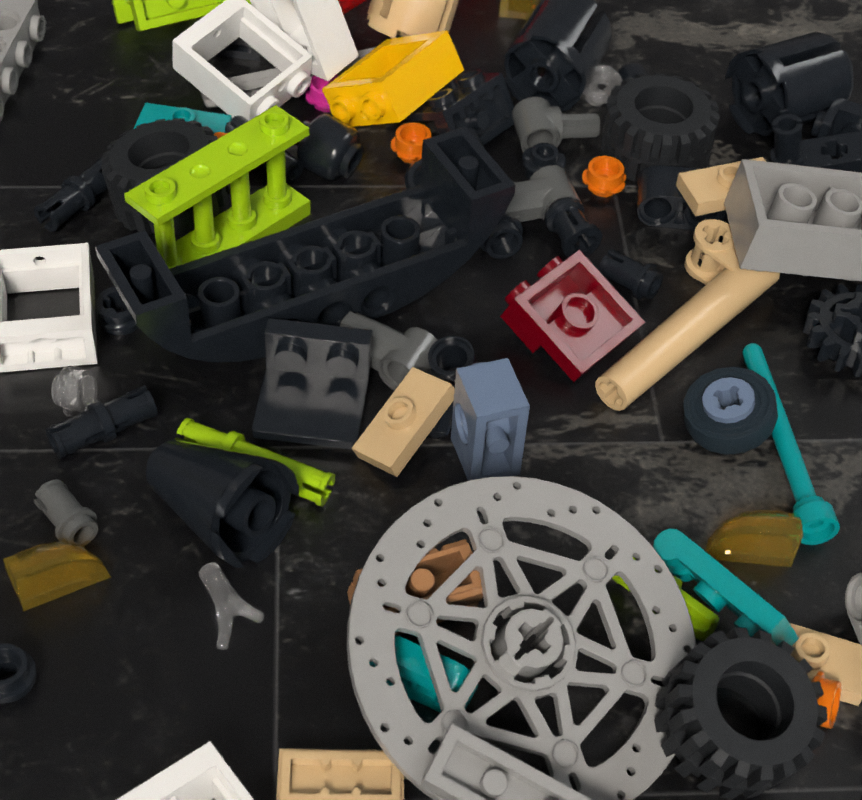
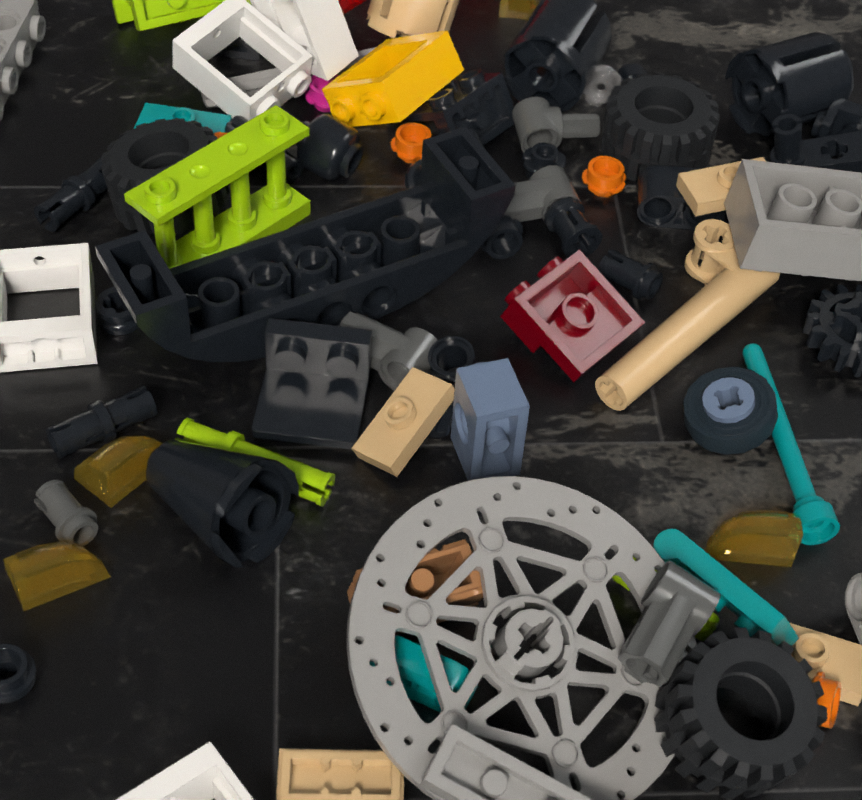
(74, 390): clear plate -> none
(116, 468): none -> clear yellow brick
(226, 602): clear bar -> none
(673, 613): none -> dark grey piece

